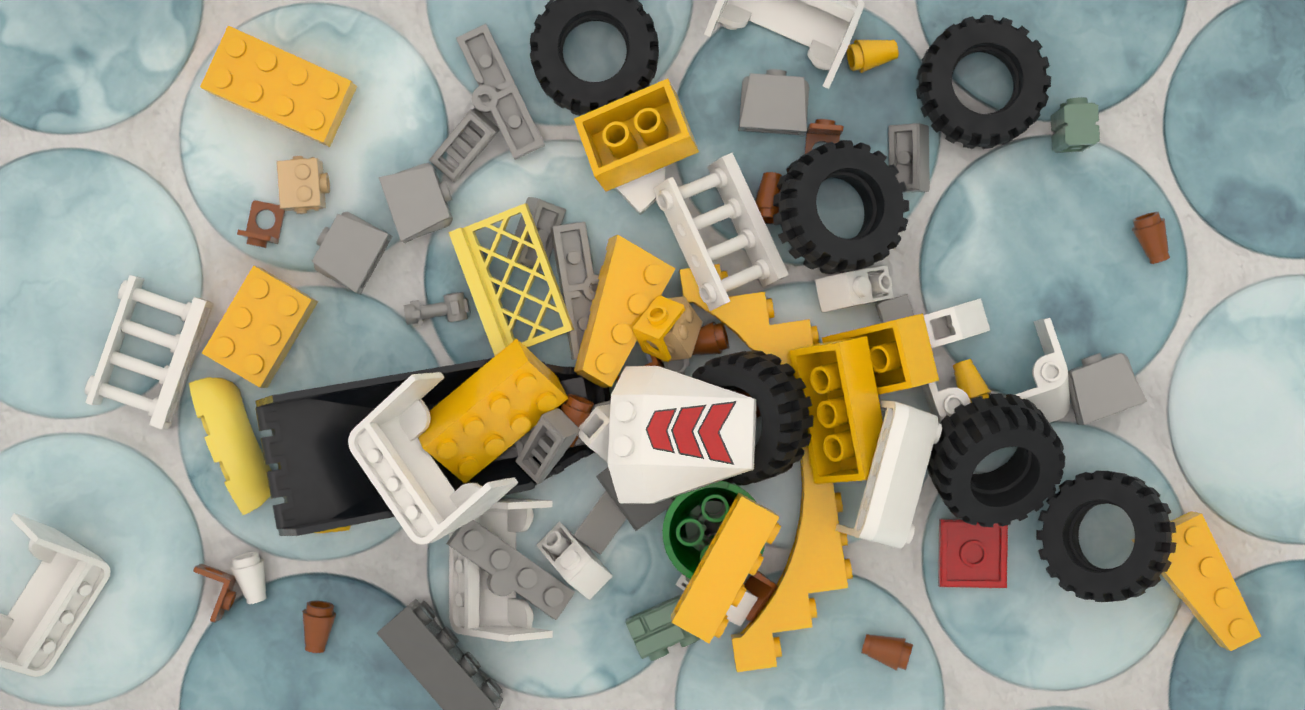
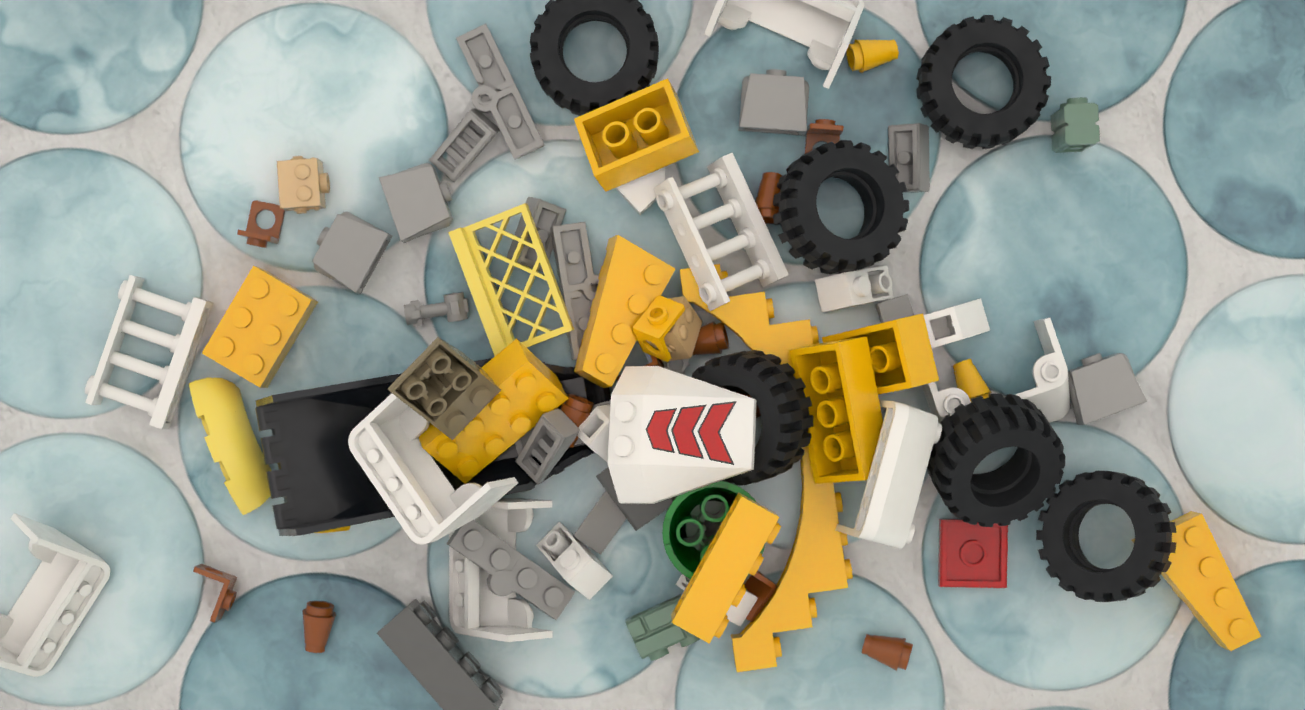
(250, 576): white cone -> none
(278, 86): yellow brick -> none
(445, 387): none -> dark tan slope
(1152, 236): dark orange cone -> none

